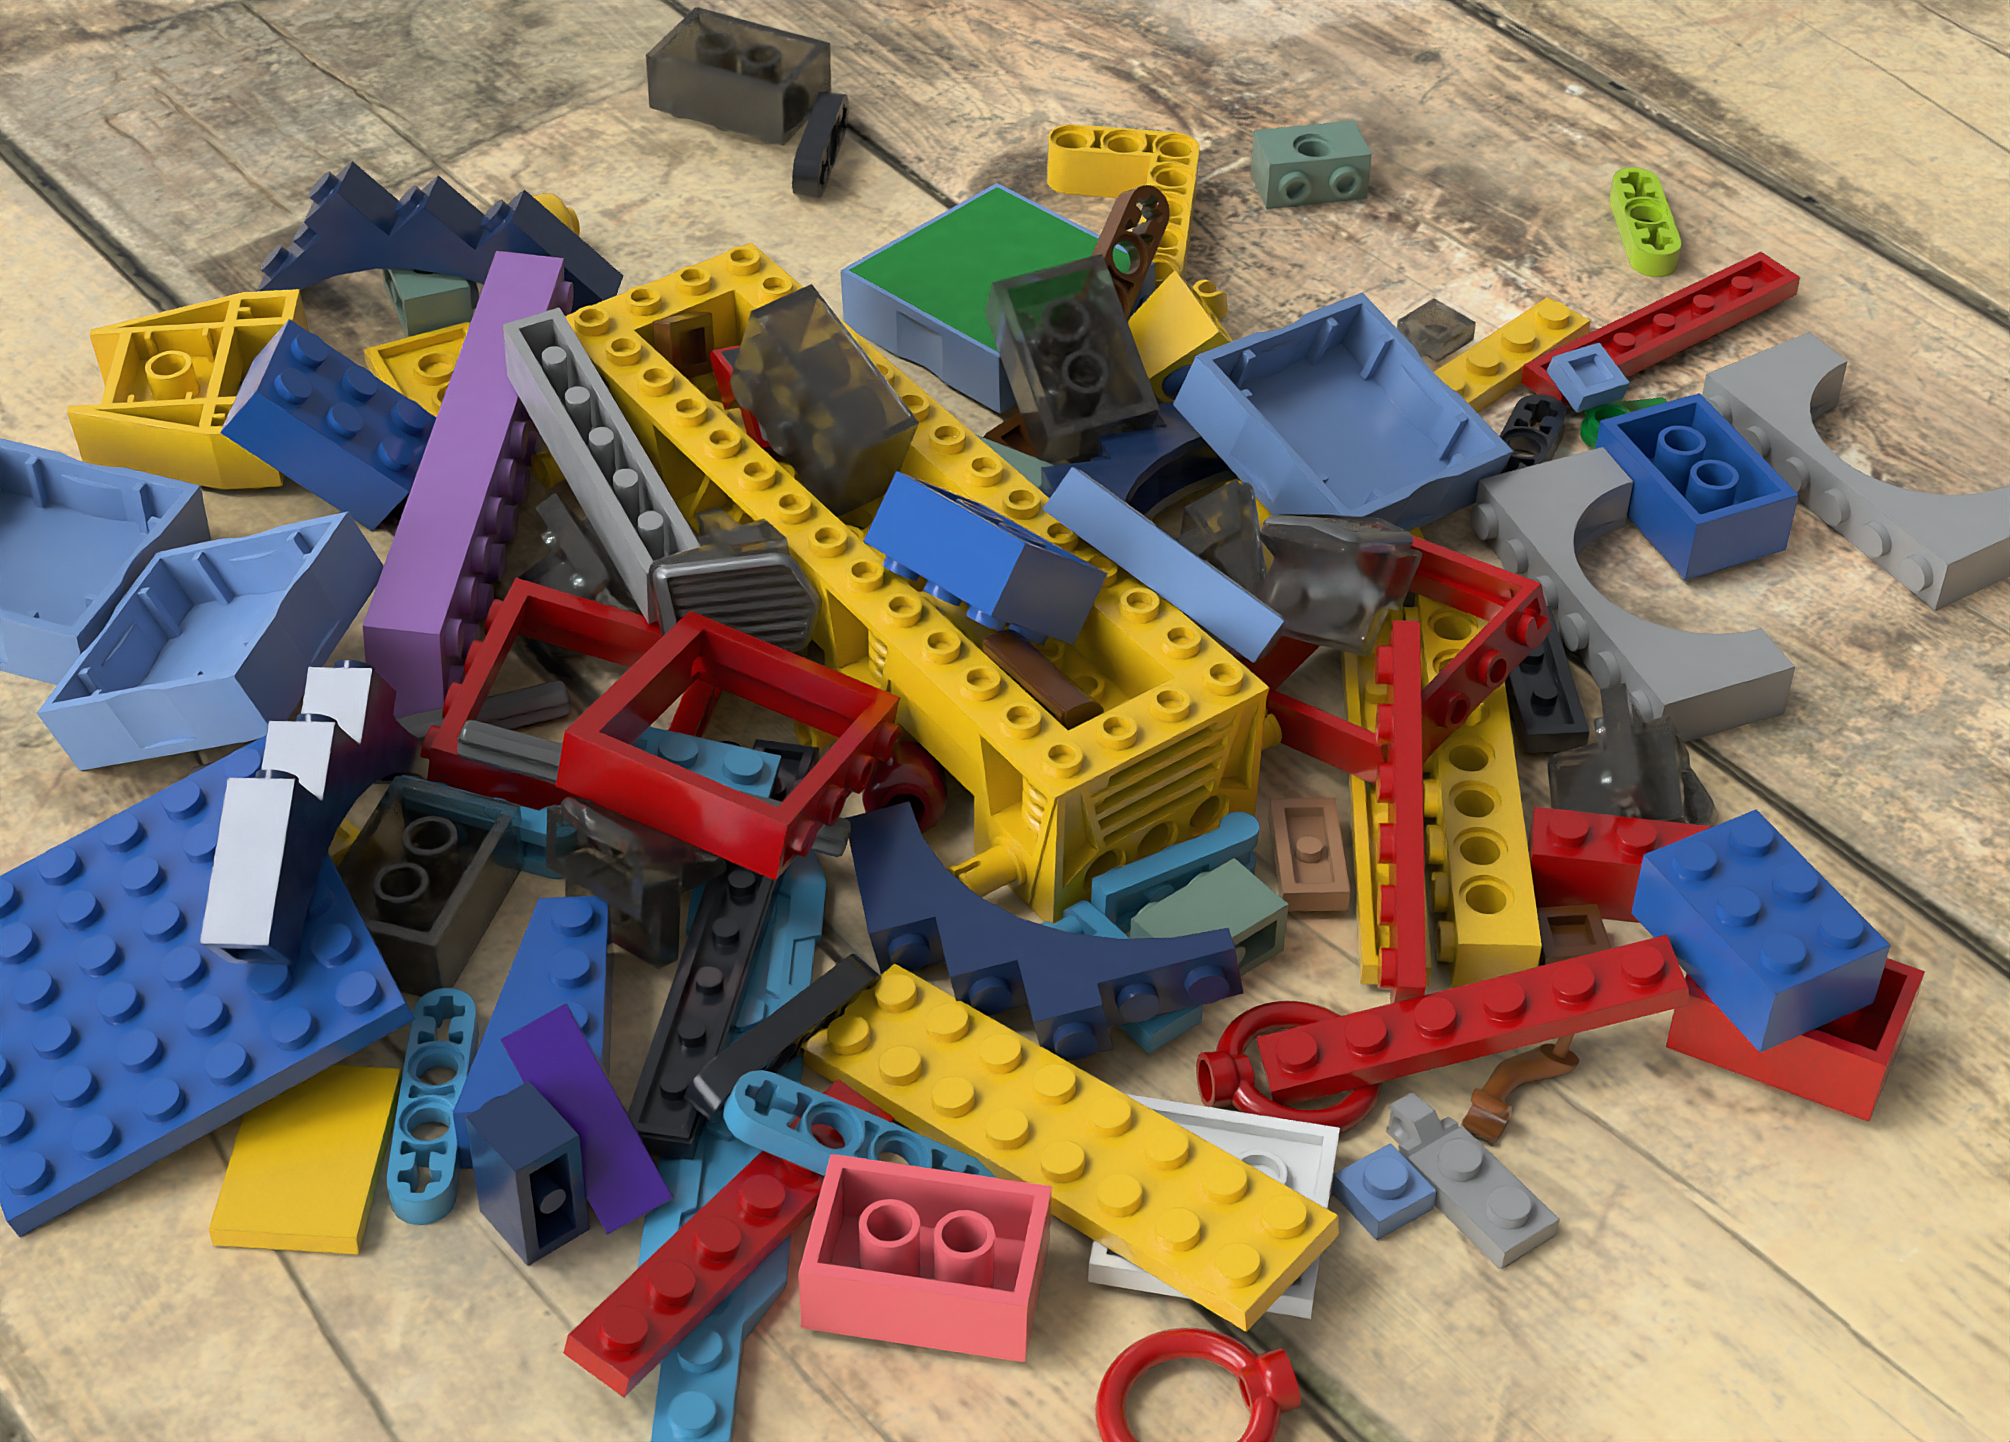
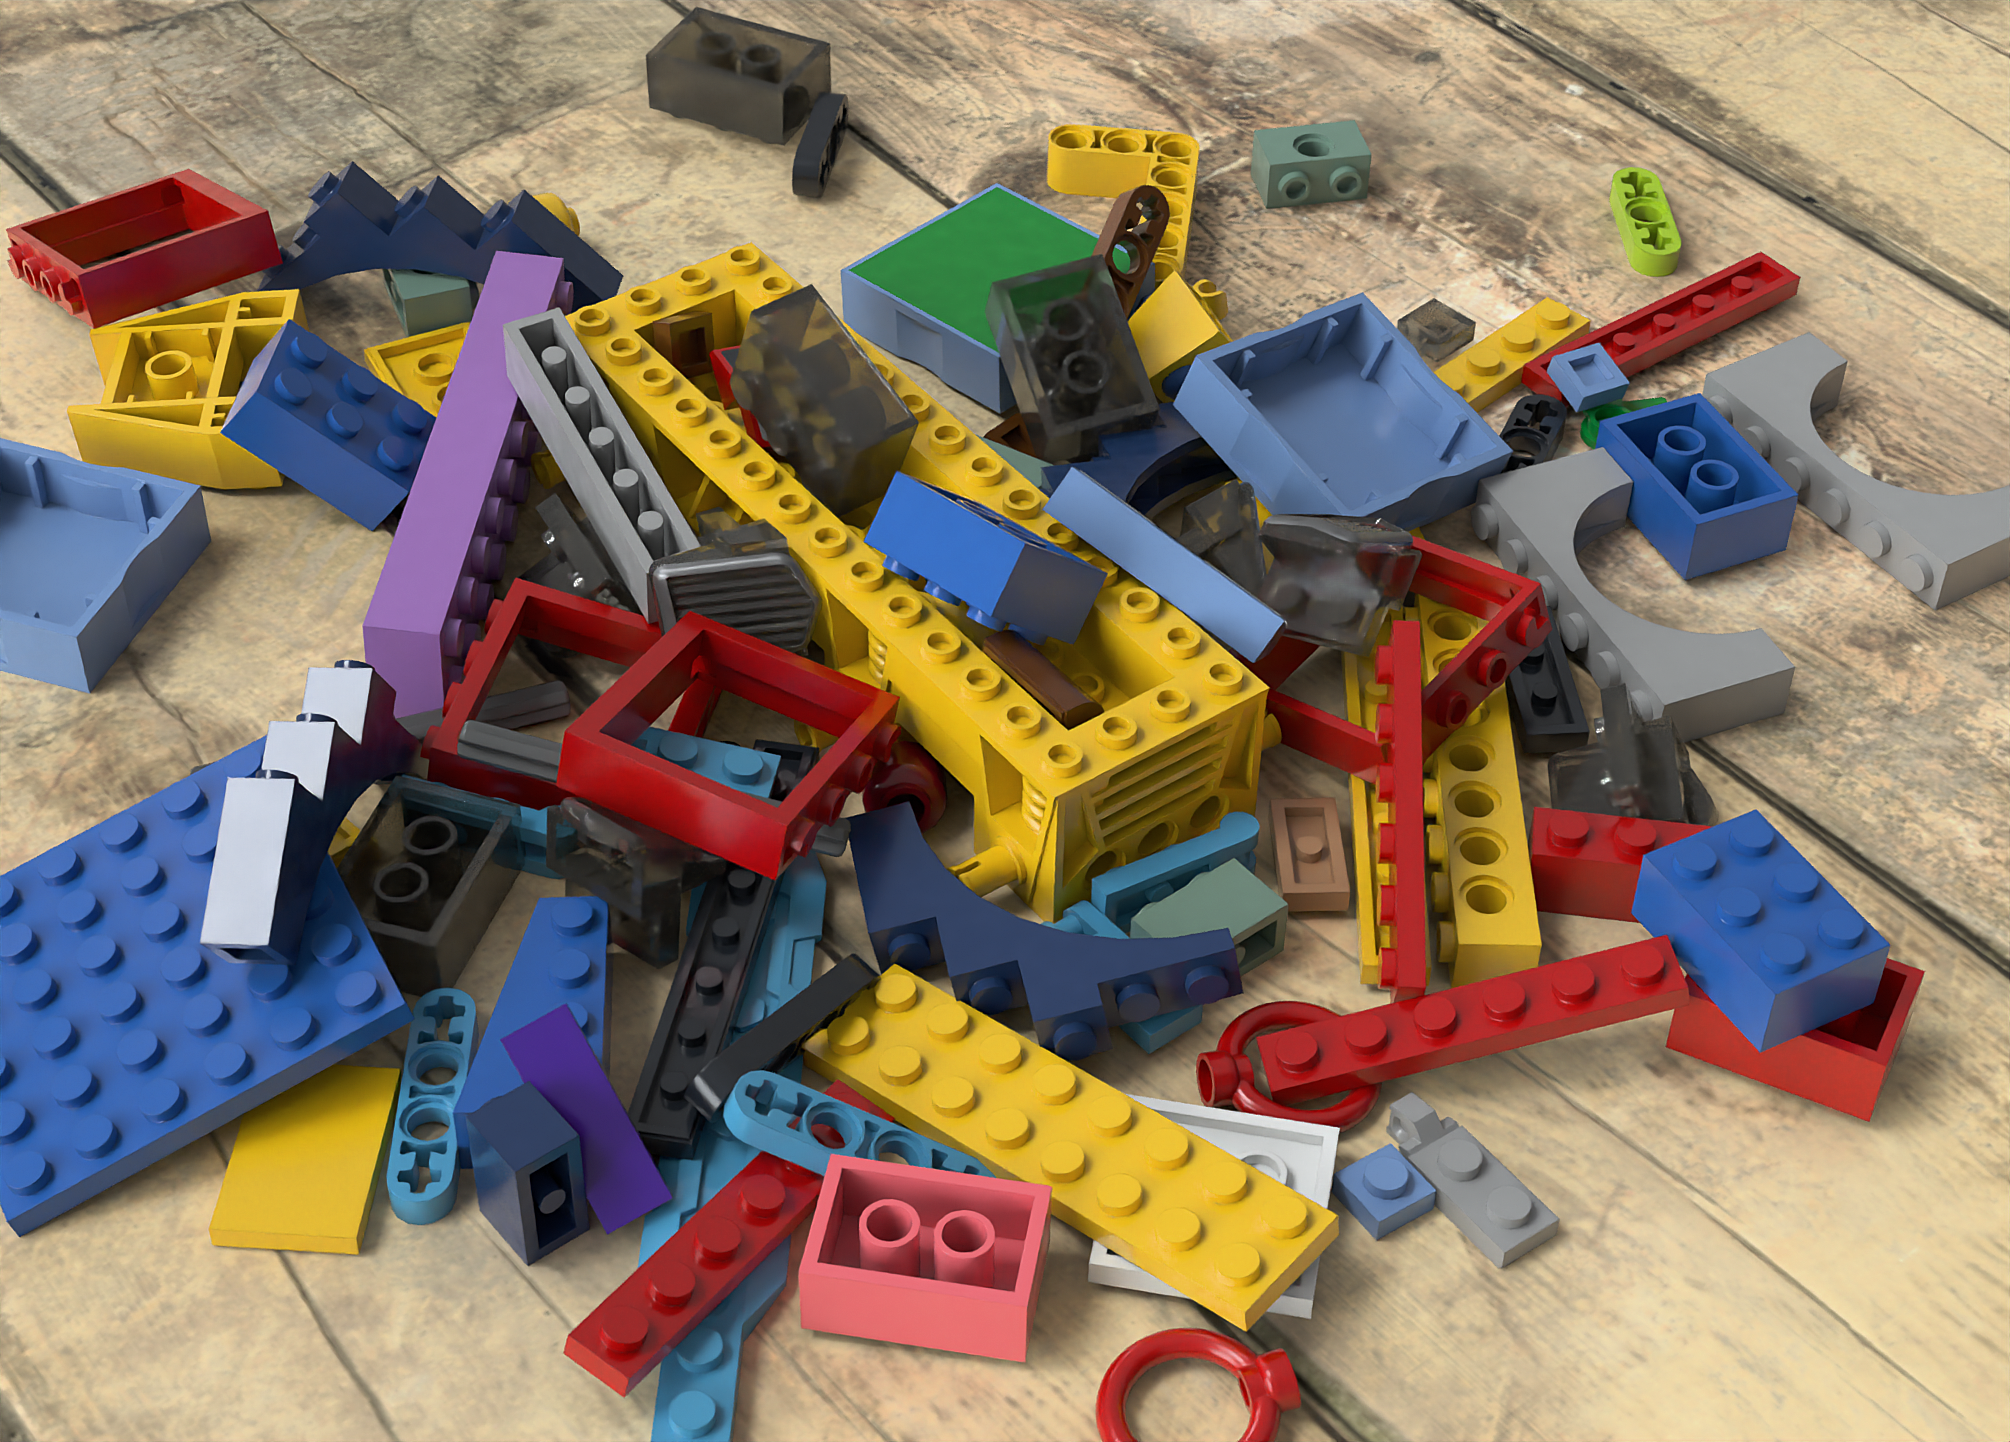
(213, 643): medium blue tile -> none
(227, 243): none -> red window
(1489, 1111): dark orange piece -> none
(1570, 932): reddish brown plate -> none

